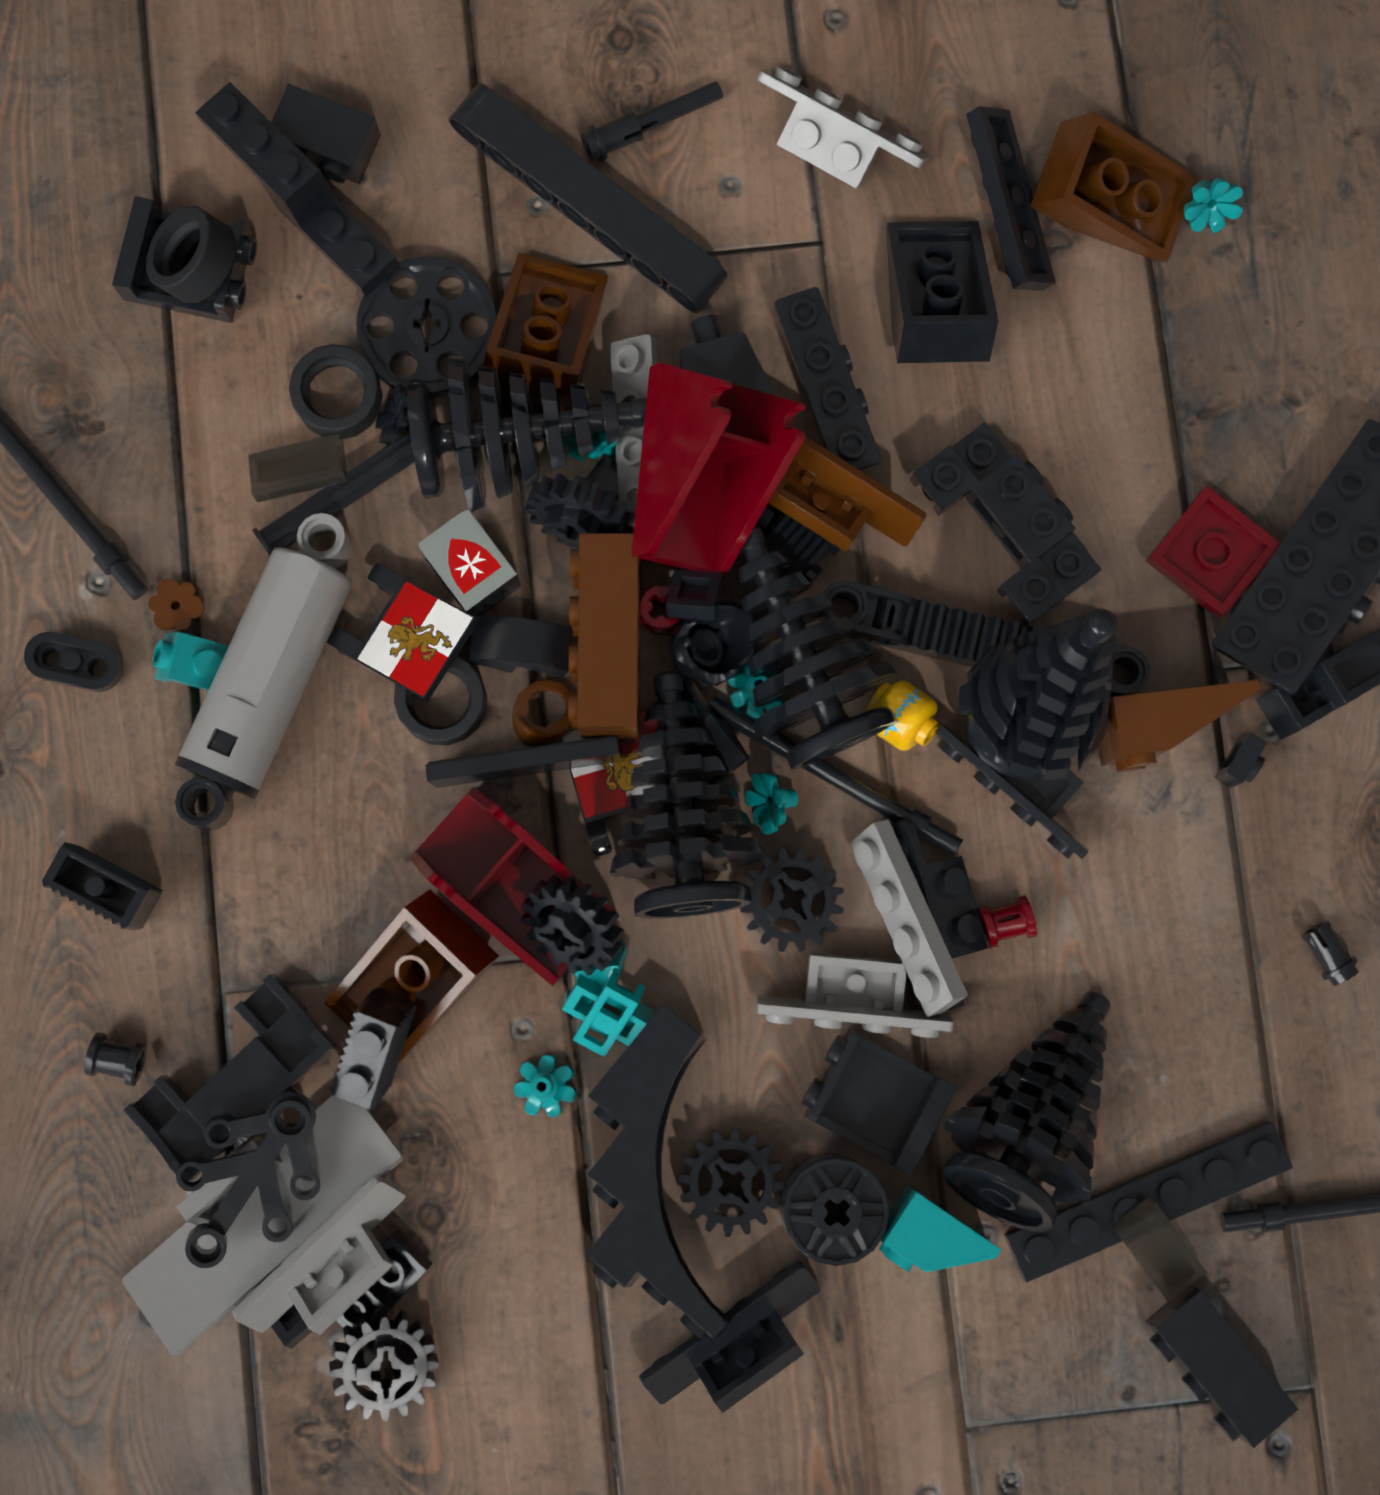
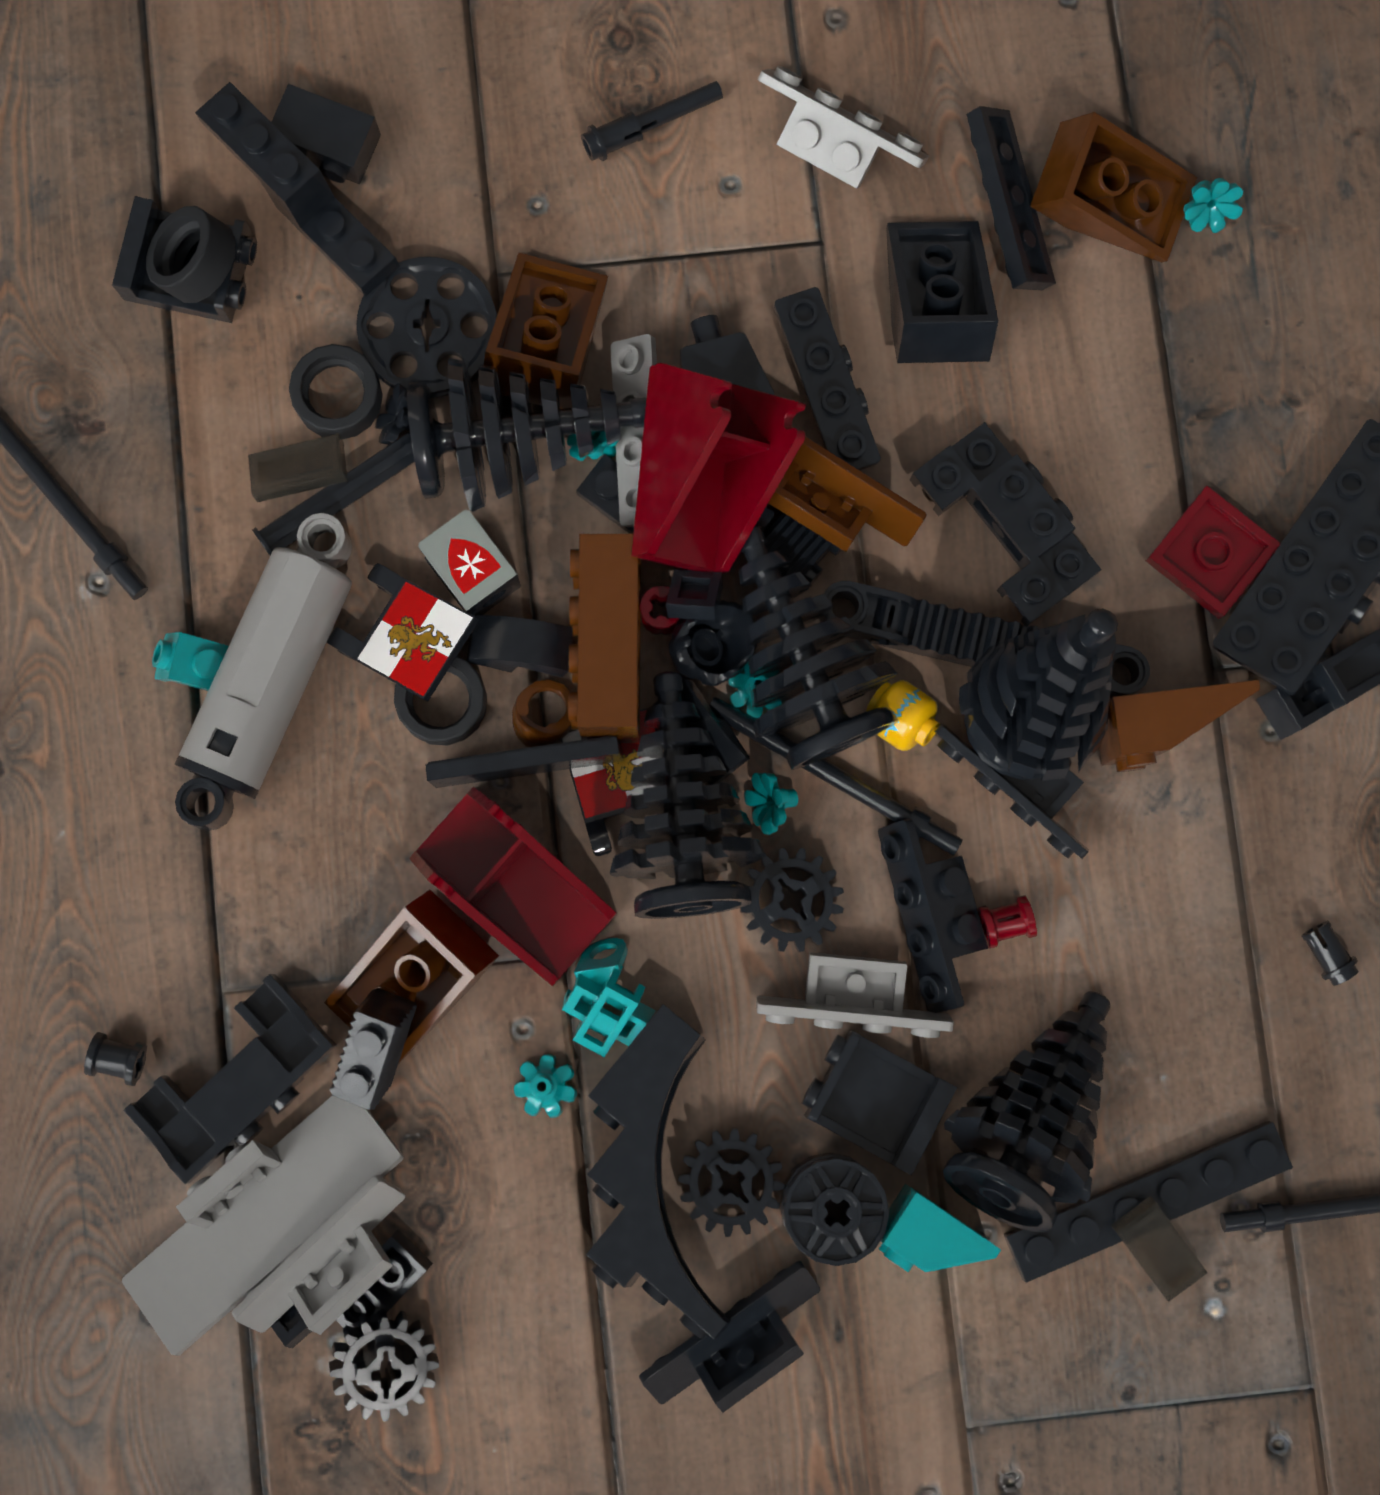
(75, 661): black plate -> none
(101, 887): black brick -> none
(169, 594): reddish brown plant -> none
(254, 1170): black plant -> none
(572, 925): black gear -> none
(575, 509): black gear -> none
(588, 198): black beam -> none
(908, 918): light grey plate -> none
(1220, 1367): black brick -> none
(1242, 761): black plate -> none

